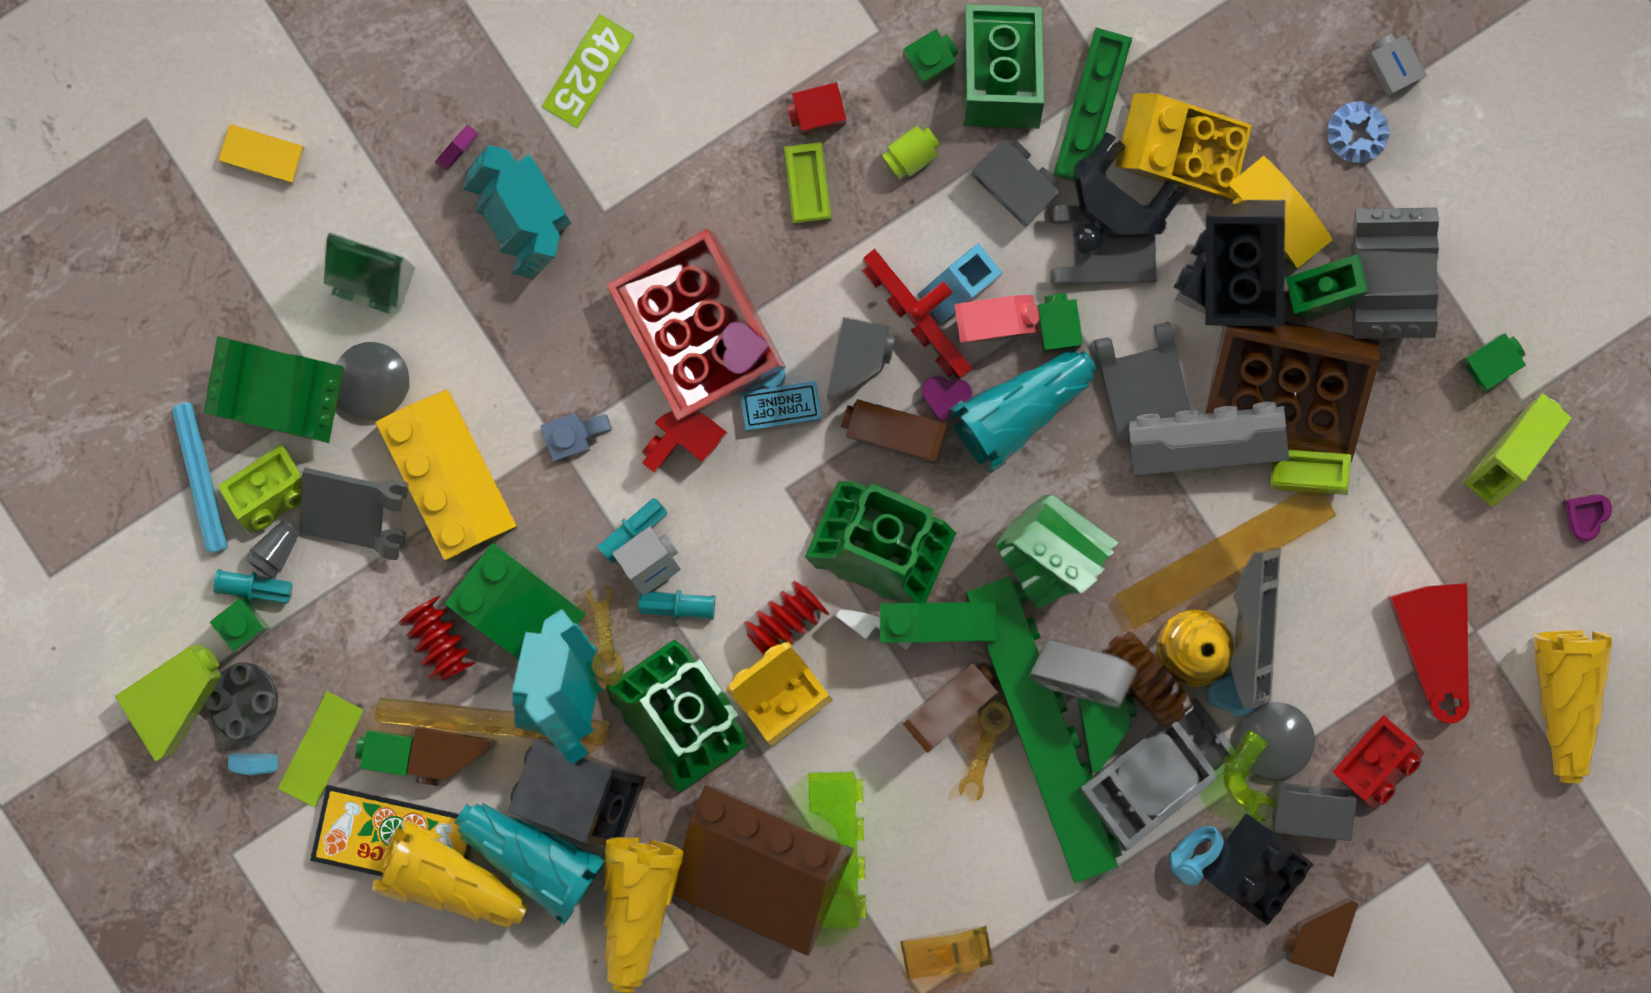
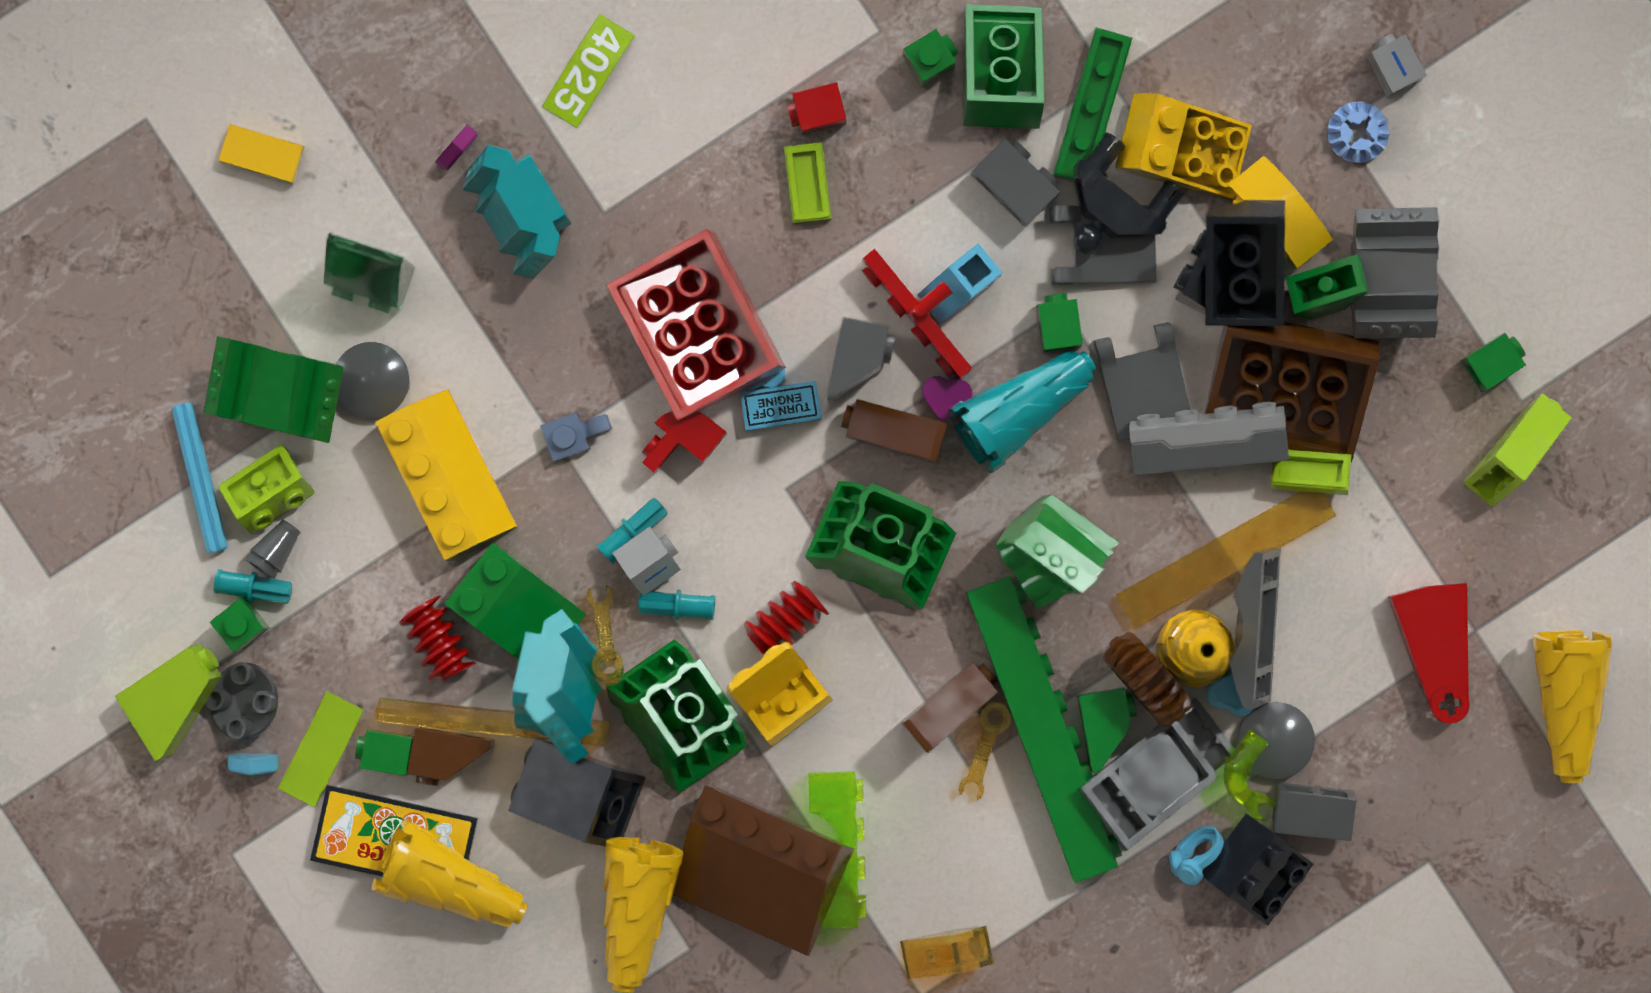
(351, 510): dark grey flag -> none
(534, 860): teal cone -> none
(743, 347): magenta tile -> none
(863, 623): white slope -> none
(911, 152): lime brick -> none
(937, 622): green slope -> none
(997, 318): coral slope -> none
(1083, 673): light grey beam -> none
(1321, 938): reddish brown slope -> none
(1379, 763): red bracket -> none
(1586, 515): magenta tile -> none

